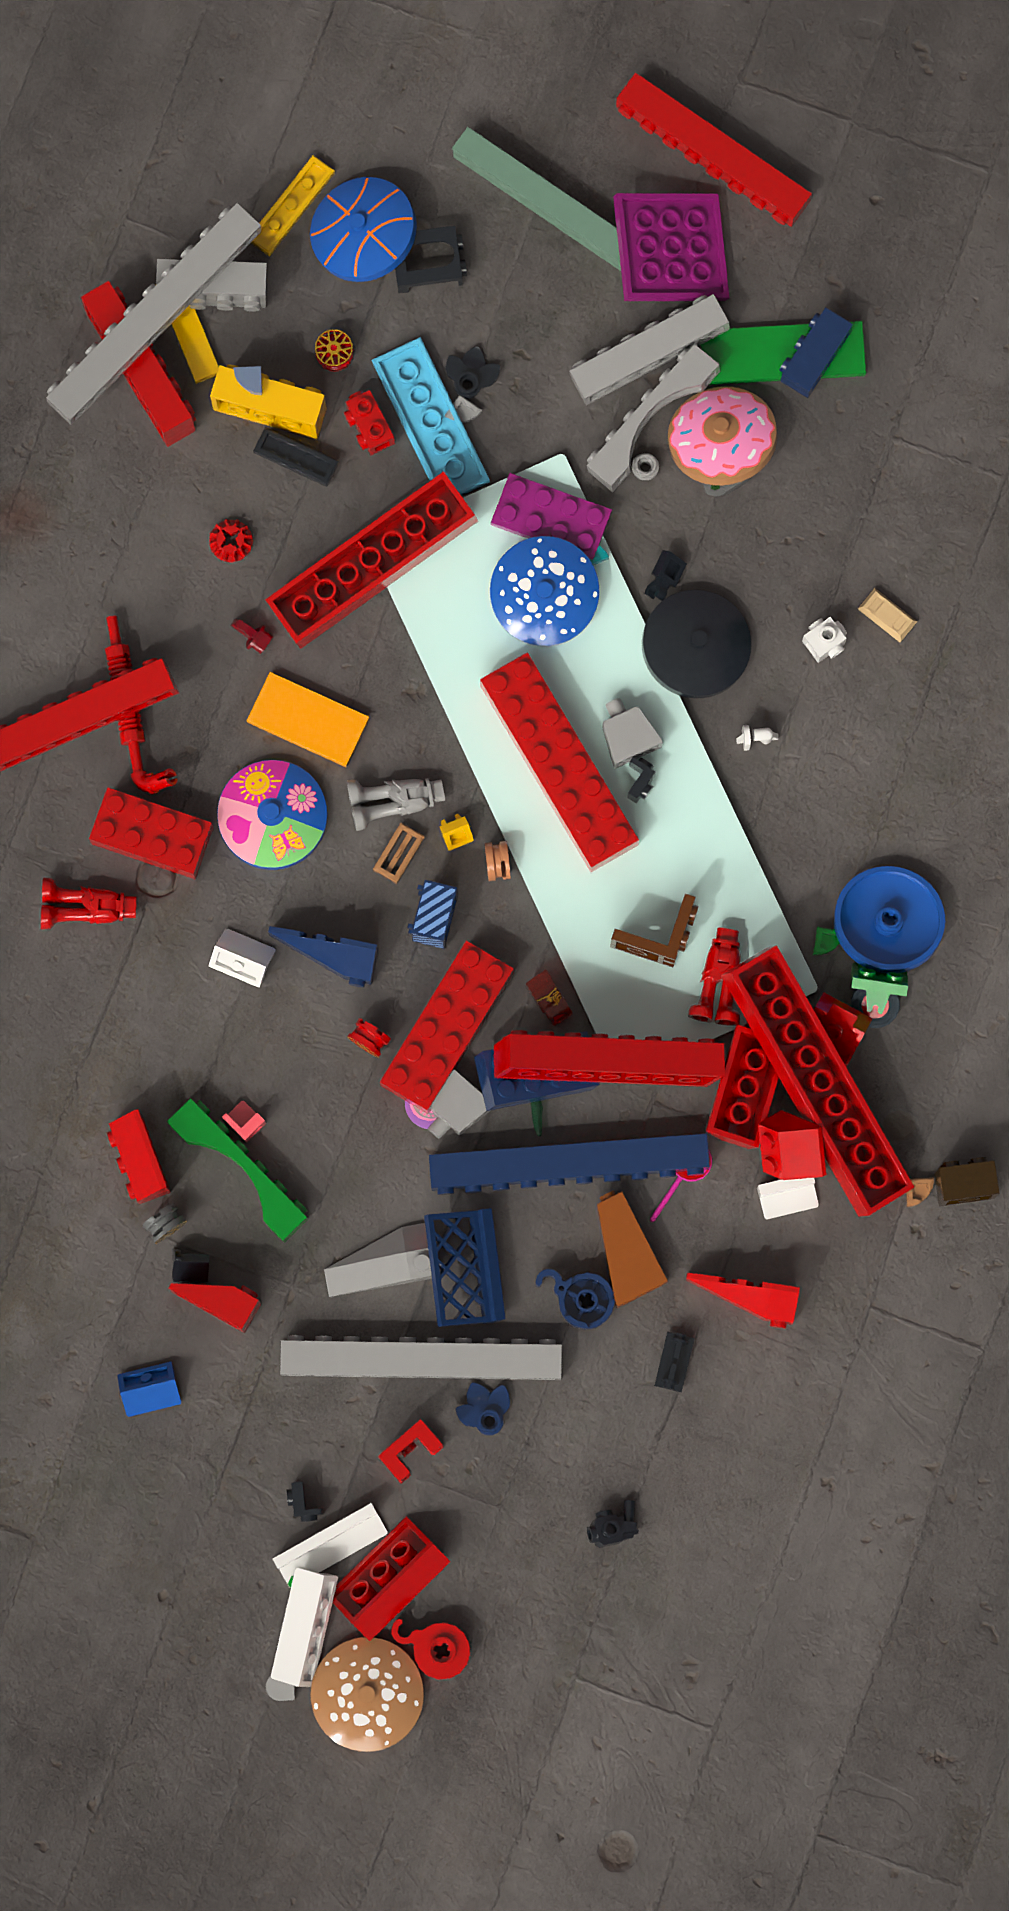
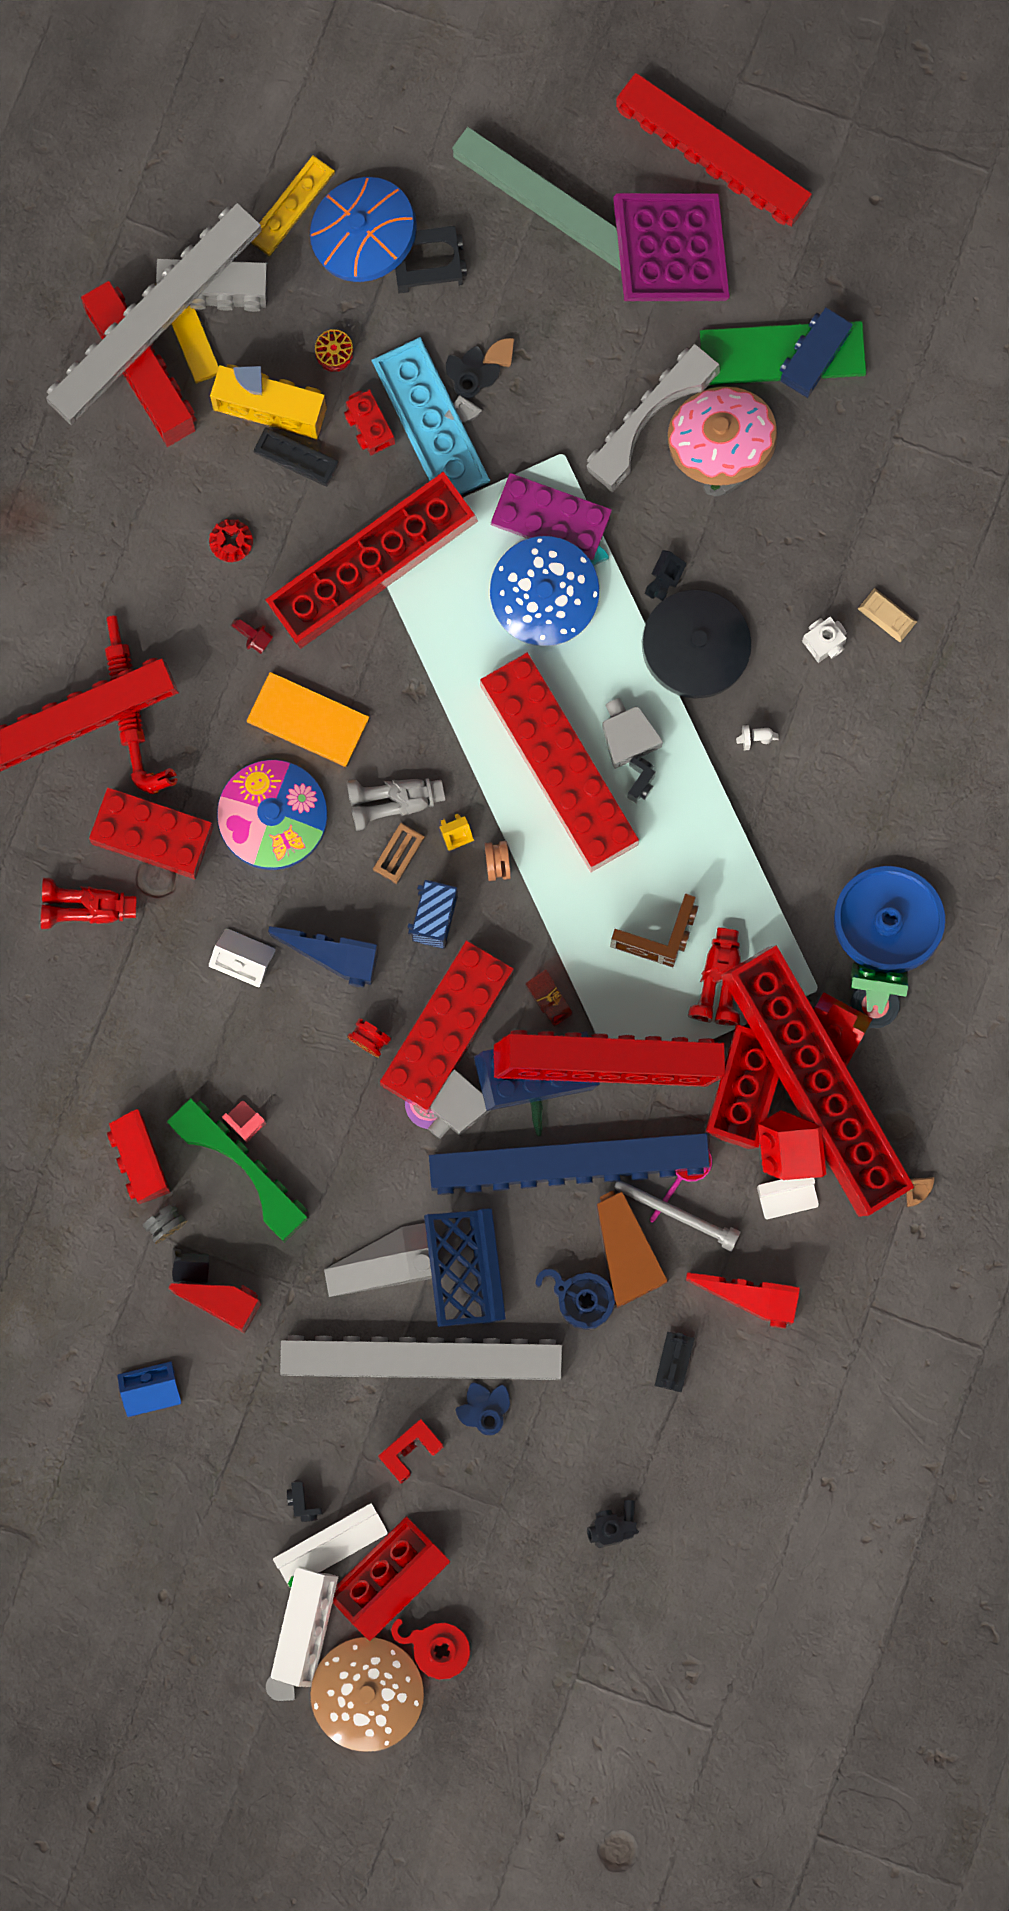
(500, 353): none -> medium nougat tile
(648, 459): light grey plate -> none
(649, 349): light grey brick -> none
(725, 1236): none -> light grey piece
(825, 941): green tile -> none
(966, 1182): dark brown brick -> none

